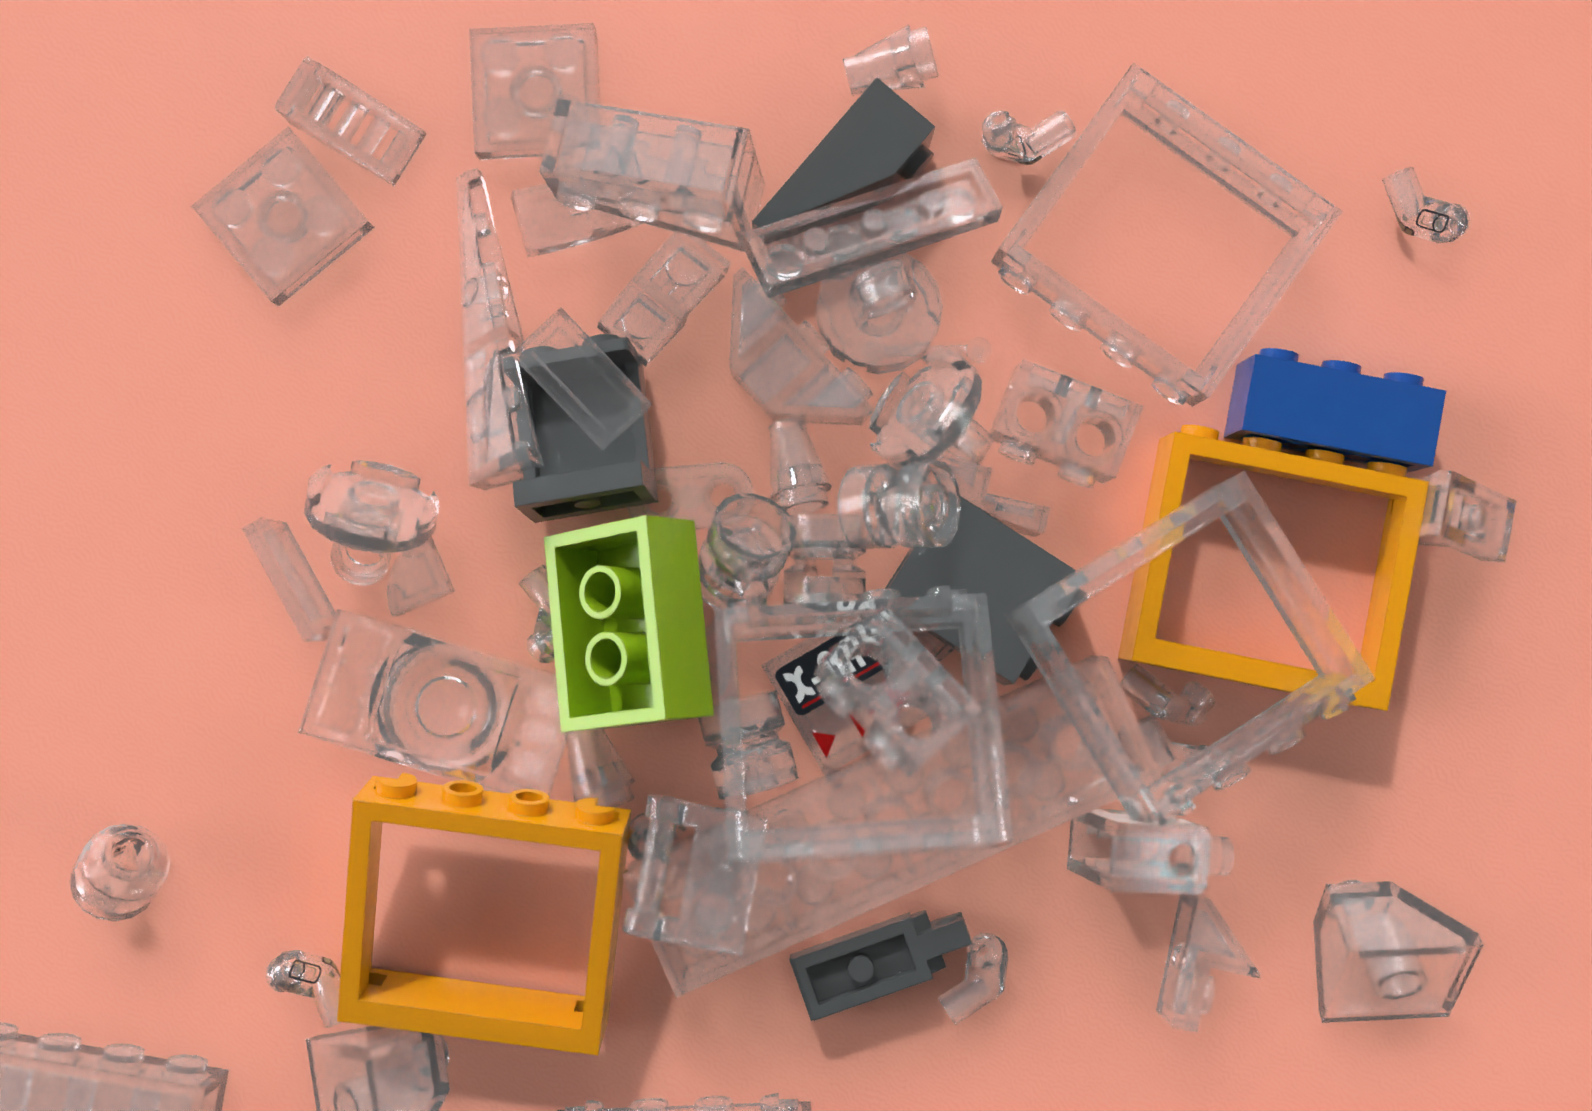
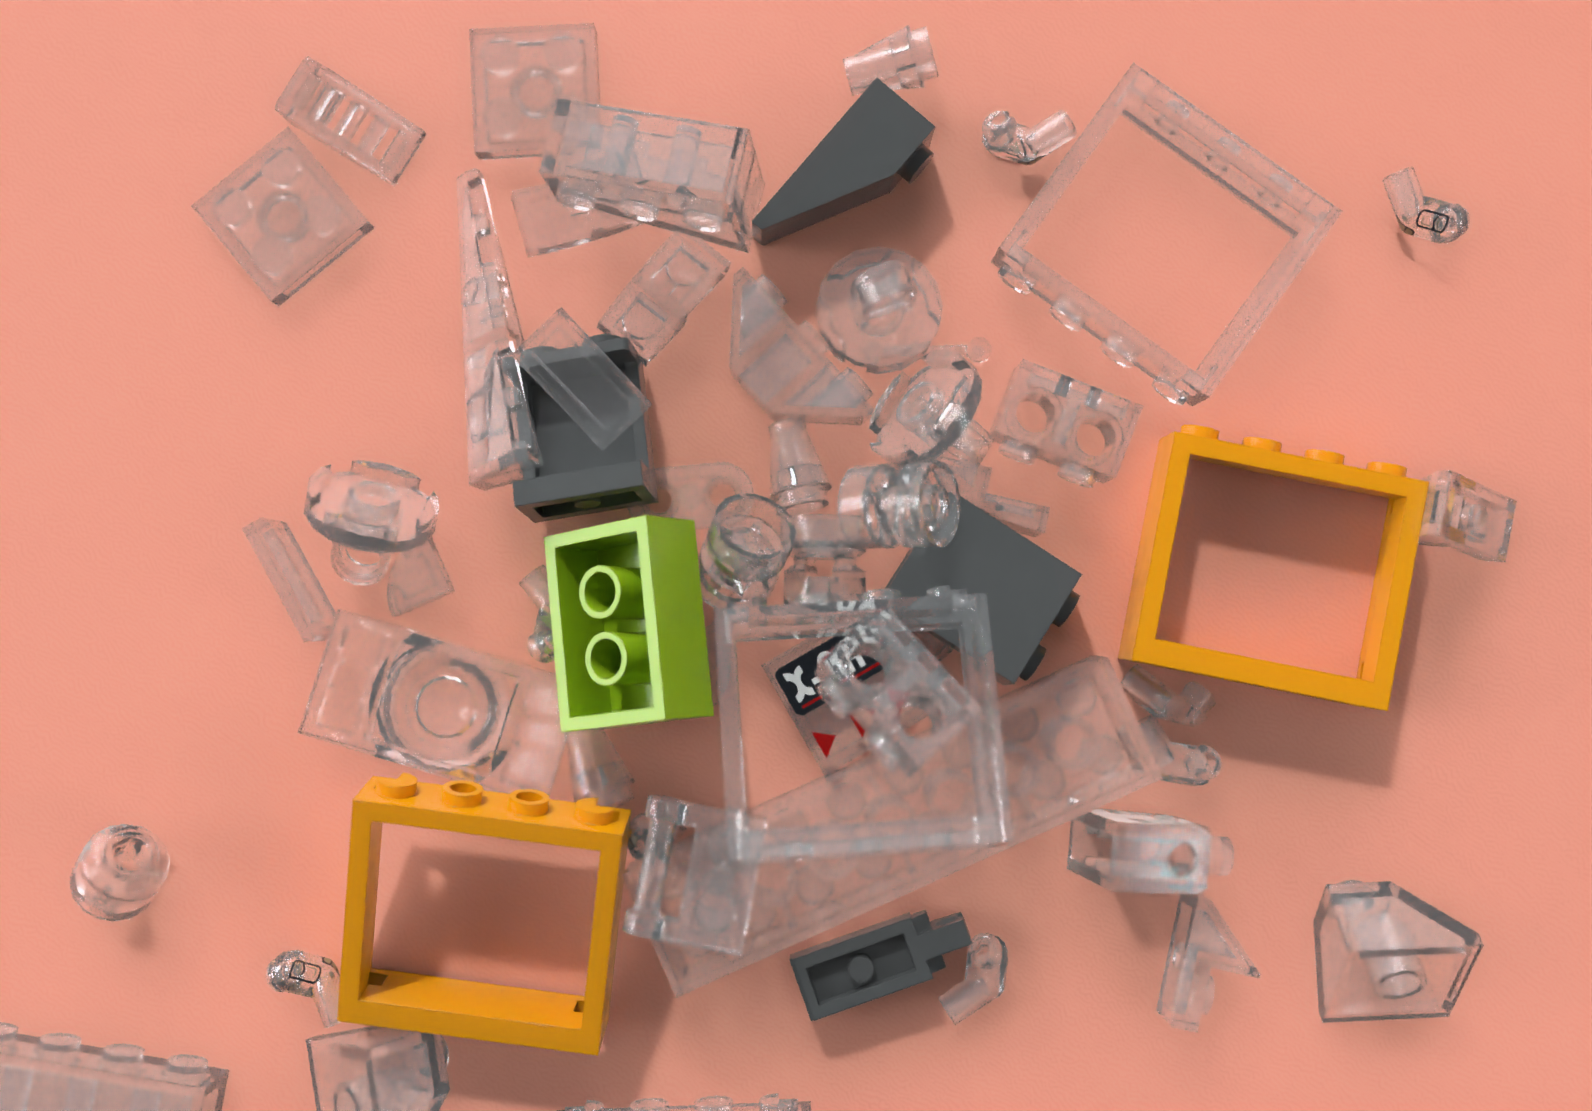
(766, 758): clear wheel -> none
(871, 227): clear plate -> none
(1293, 593): clear window -> none
(1335, 409): blue brick -> none

